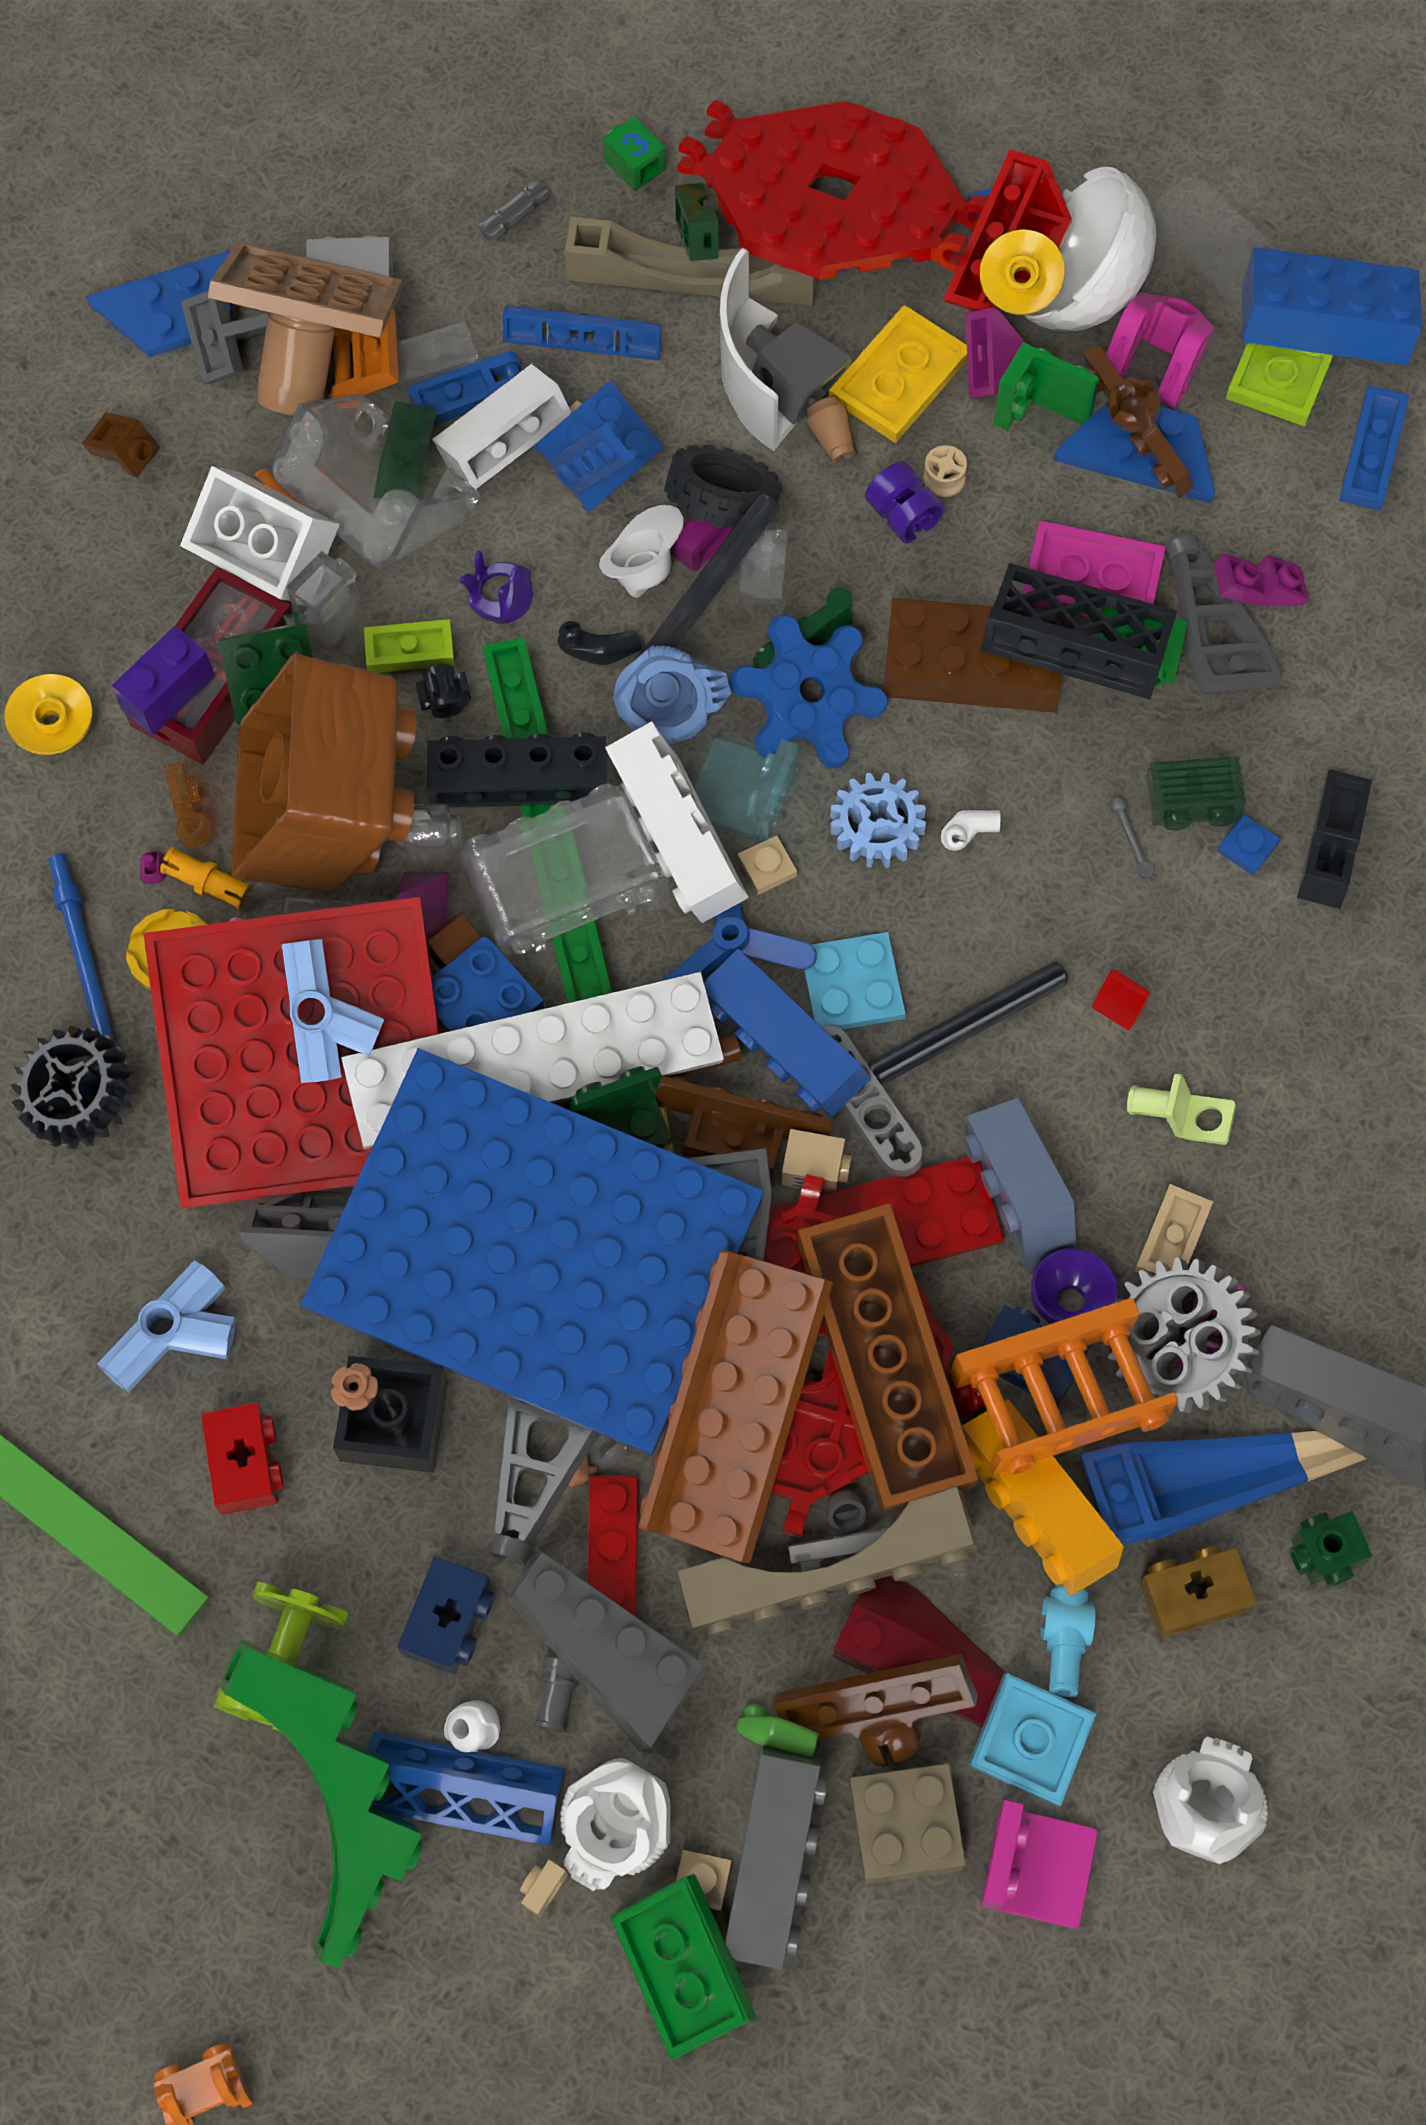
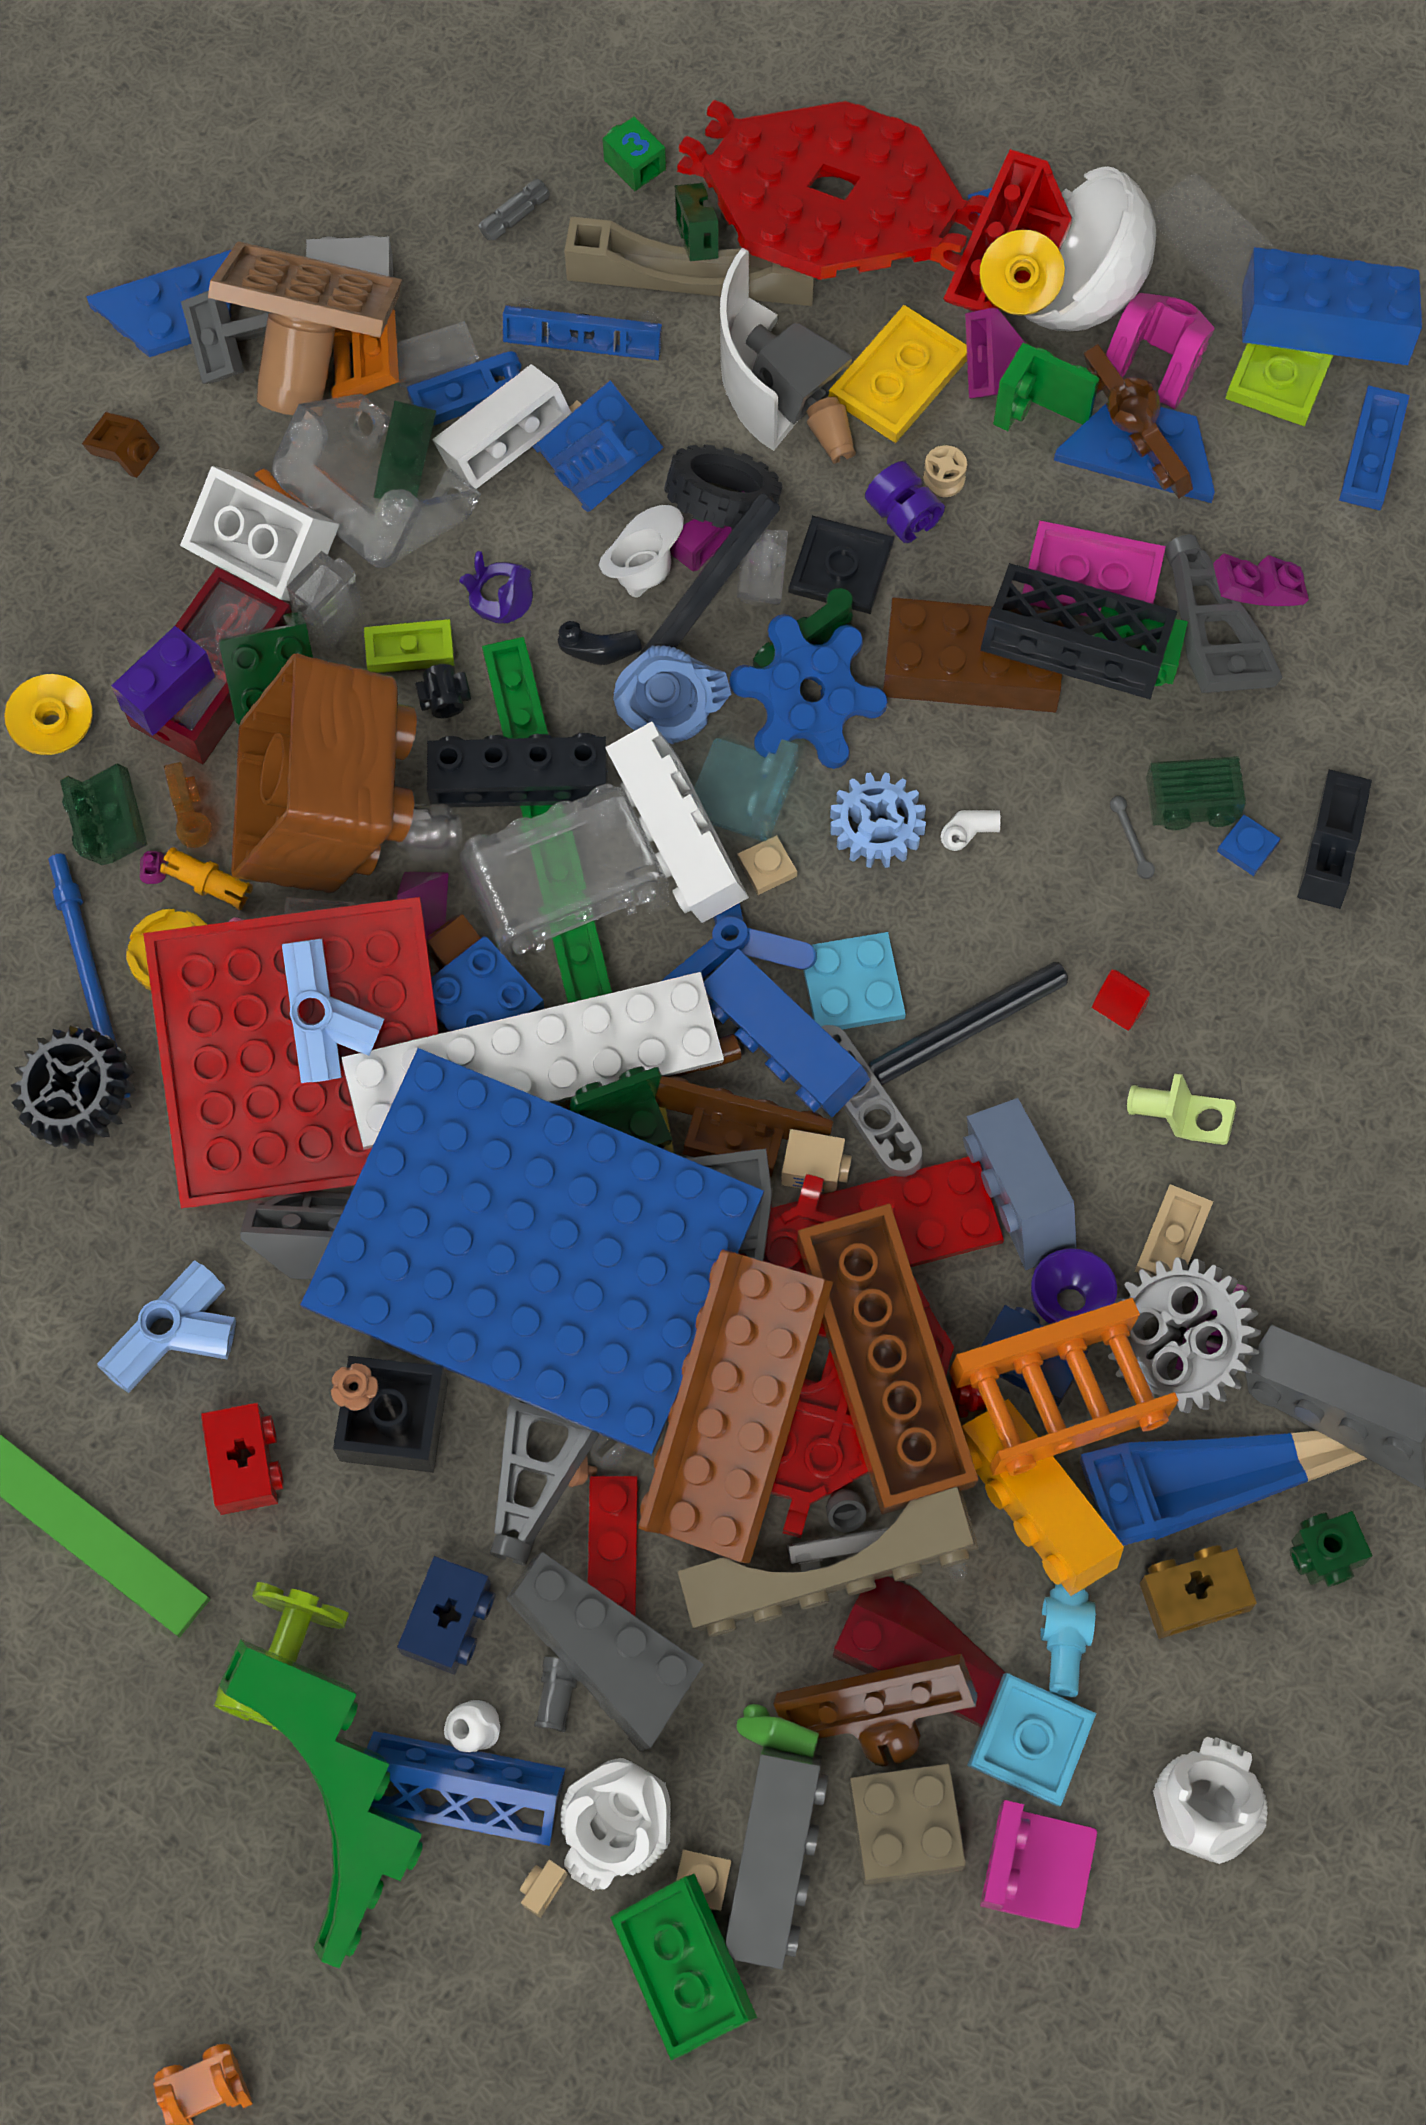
(103, 815): none -> clear green bracket
(843, 558): none -> black tile

